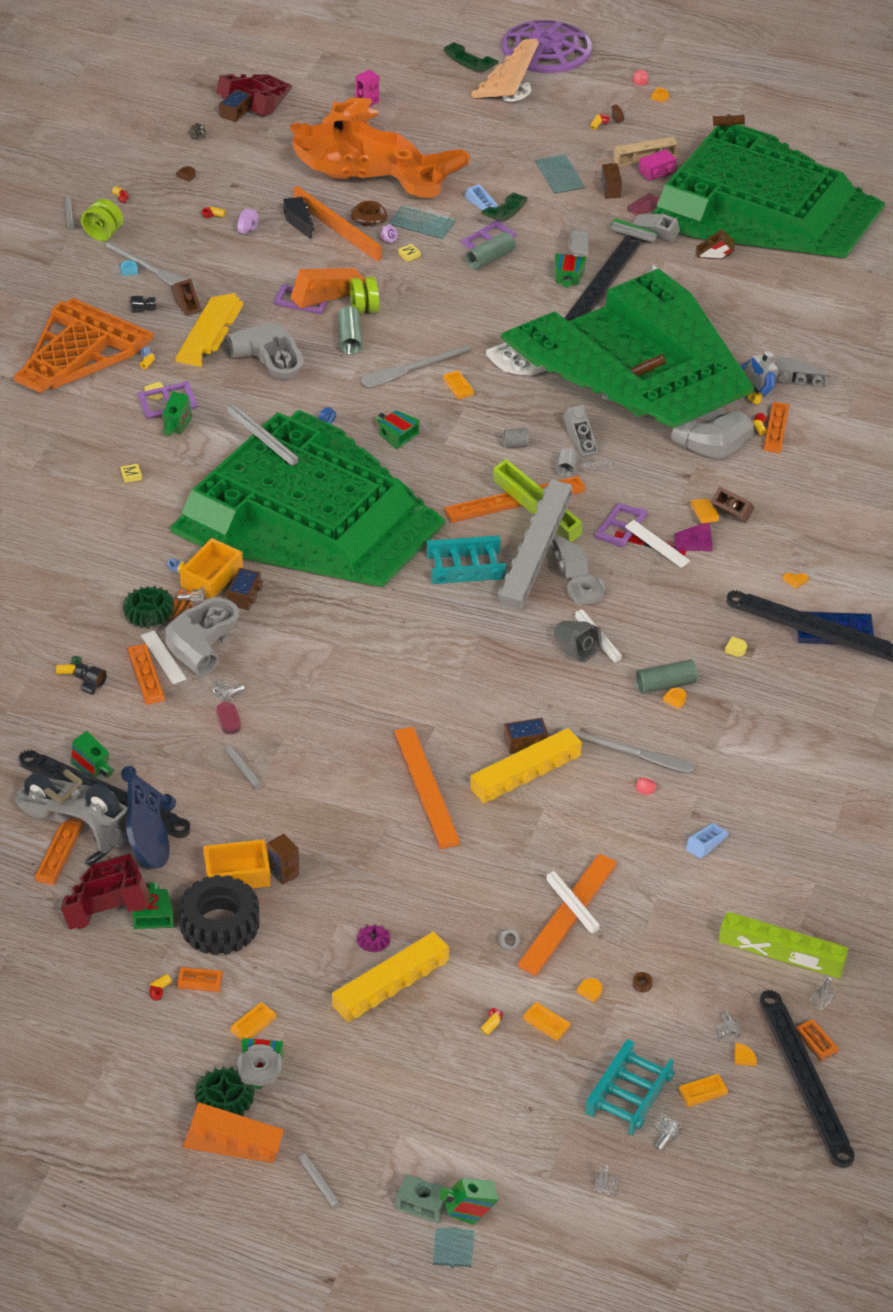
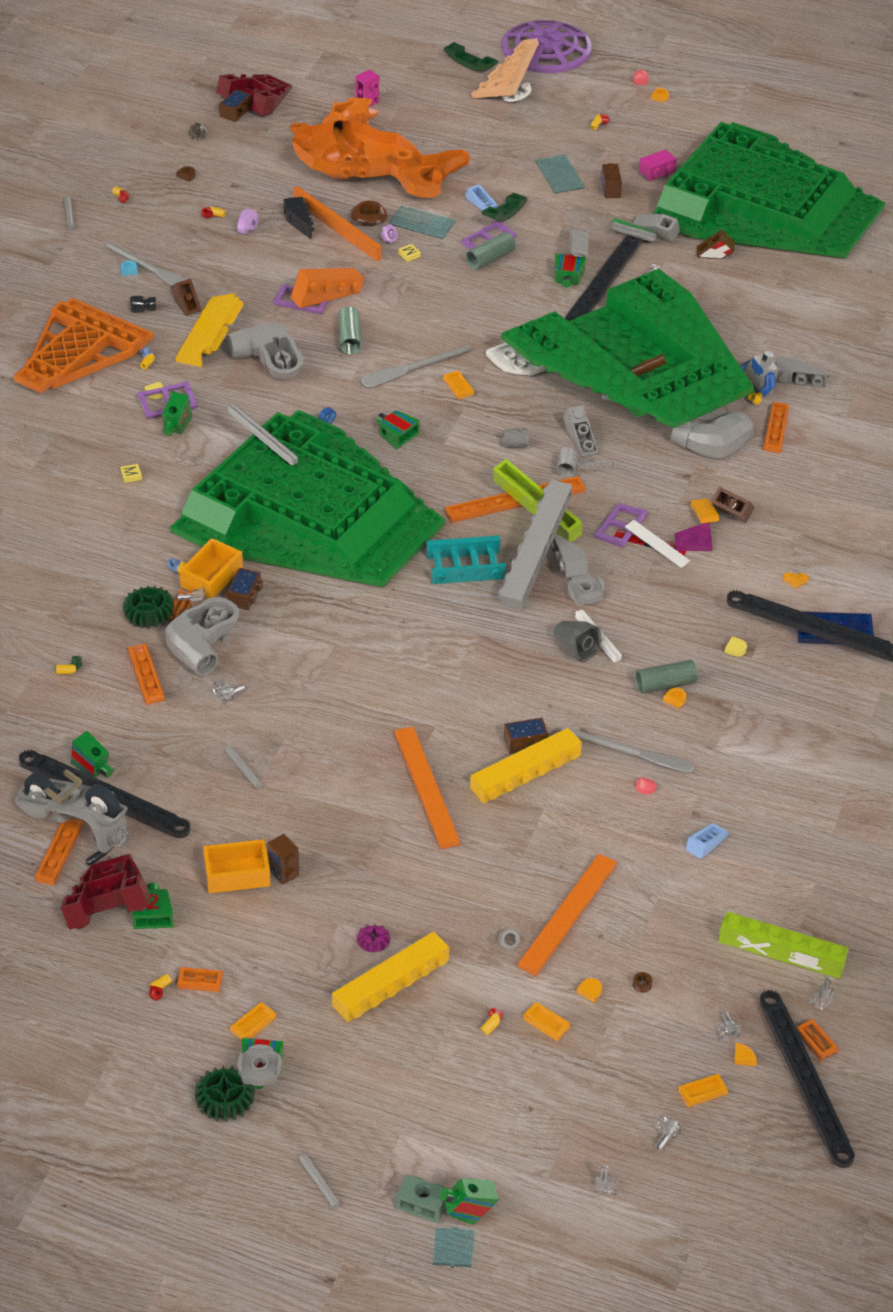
(94, 677): black piece -> none
(102, 219): lime wheel -> none
(144, 822): dark blue piece -> none
(163, 657): white sticker -> none
(225, 934): black tyre -> none
(228, 718): clear pink tile -> none
(232, 1135): orange wedge -> none
(364, 295): lime wheel -> none
(573, 902): white axle -> none
(616, 1071): teal fence -> none
(617, 114): reddish brown tile -> none
(635, 151): tan piece -> none
(643, 204): clear pink tile -> none
(729, 120): reddish brown pin -> none
(758, 423): yellow arm -> none

